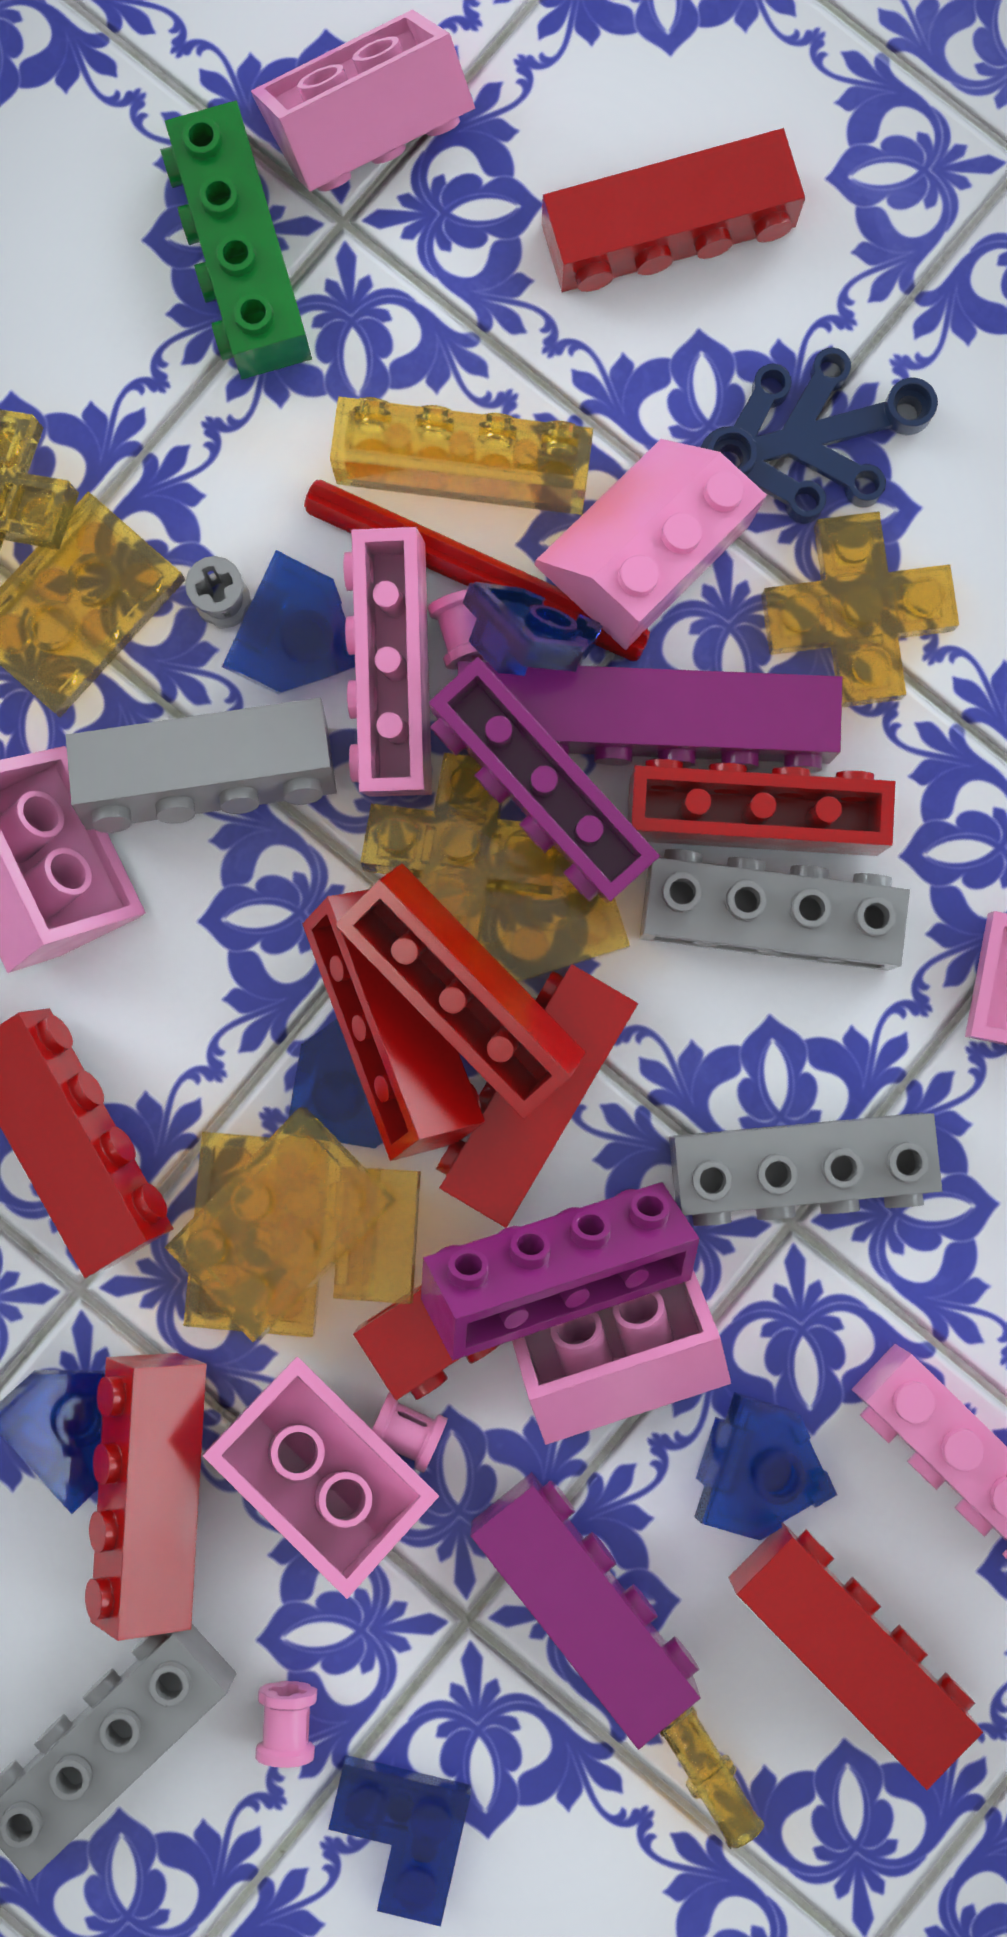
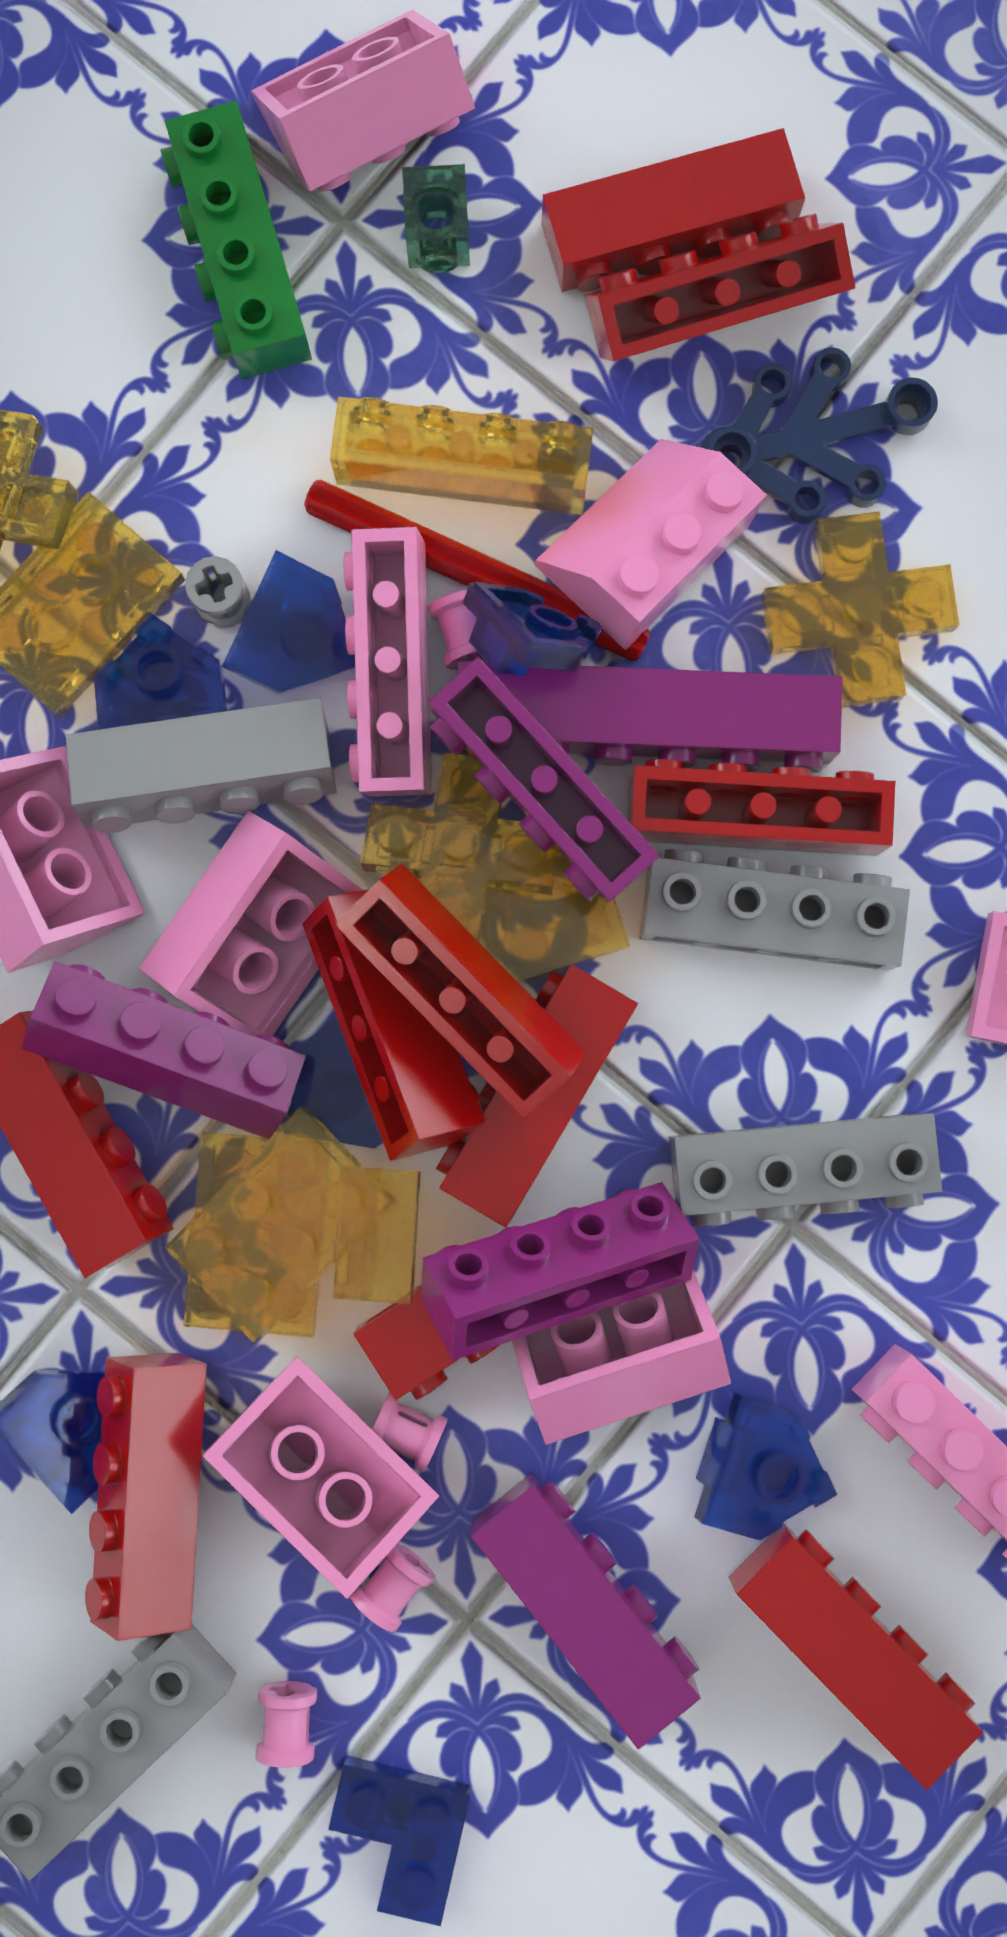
(158, 680): none -> clear blue plate
(163, 1049): none -> magenta brick
(241, 933): none -> bright pink slope
(392, 1587): none -> bright pink bush
(430, 194): none -> brick
(712, 1779): clear yellow pin -> none
(721, 290): none -> red brick

